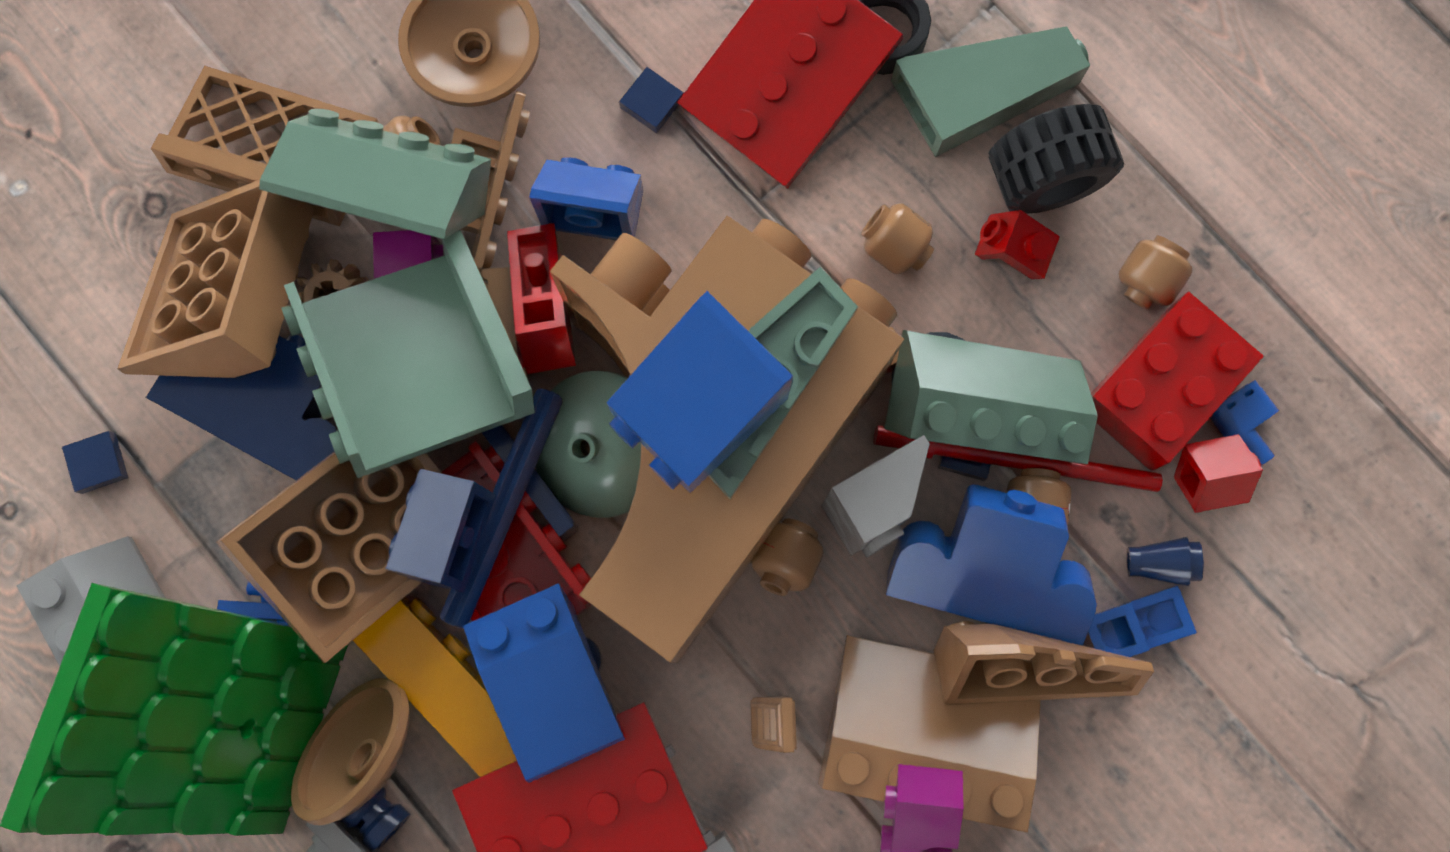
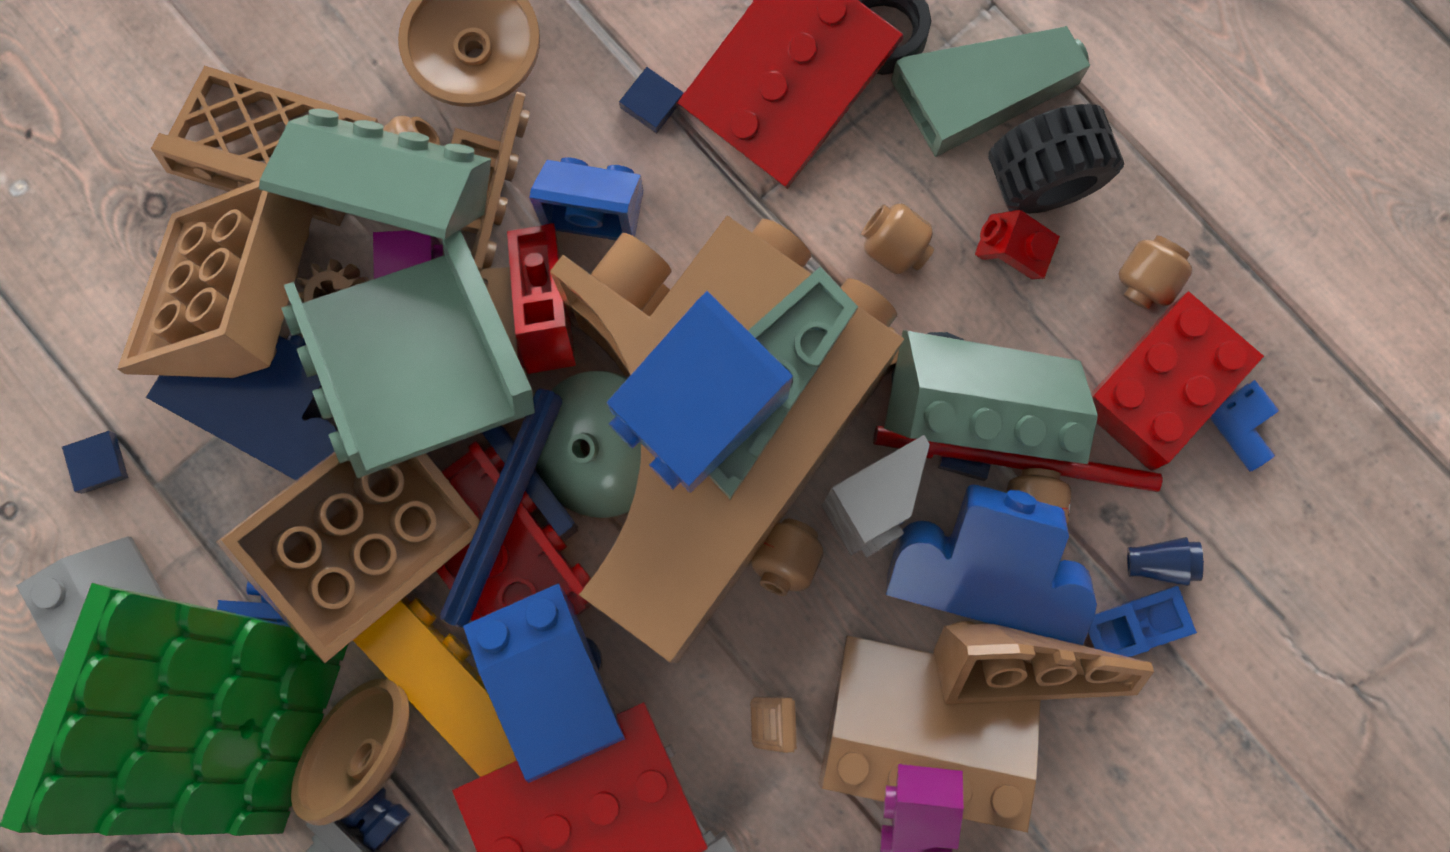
(440, 530): brick -> none
(1217, 473): red brick -> none

